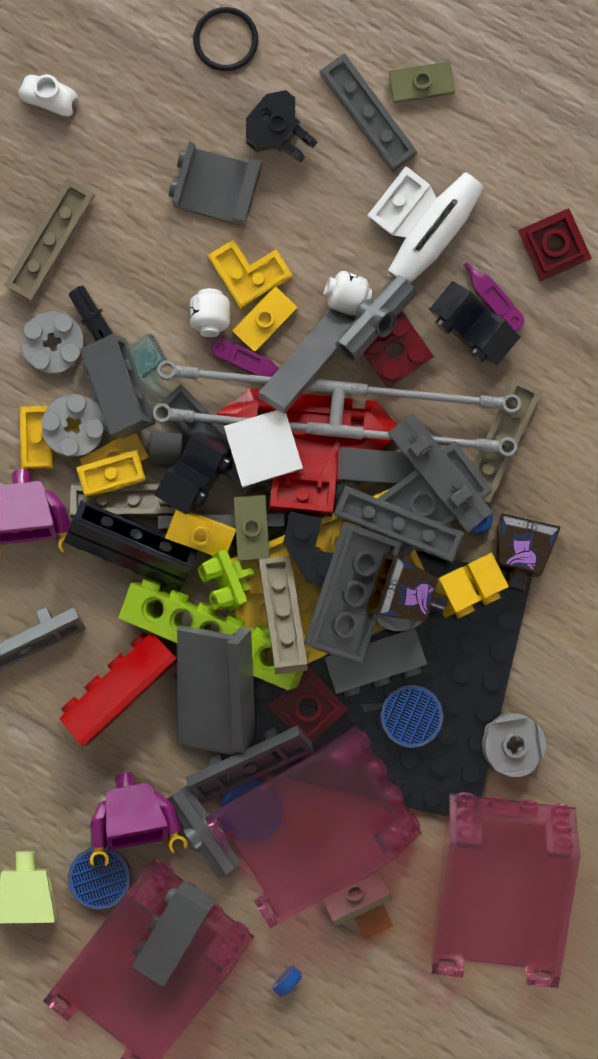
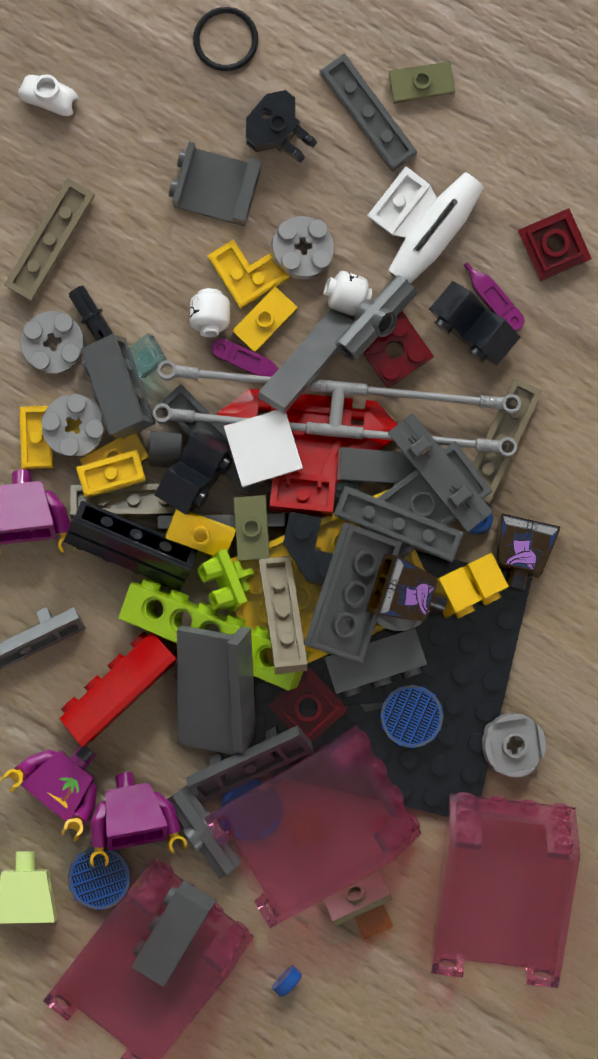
(60, 784): none -> magenta torso
(315, 235): none -> light grey plate

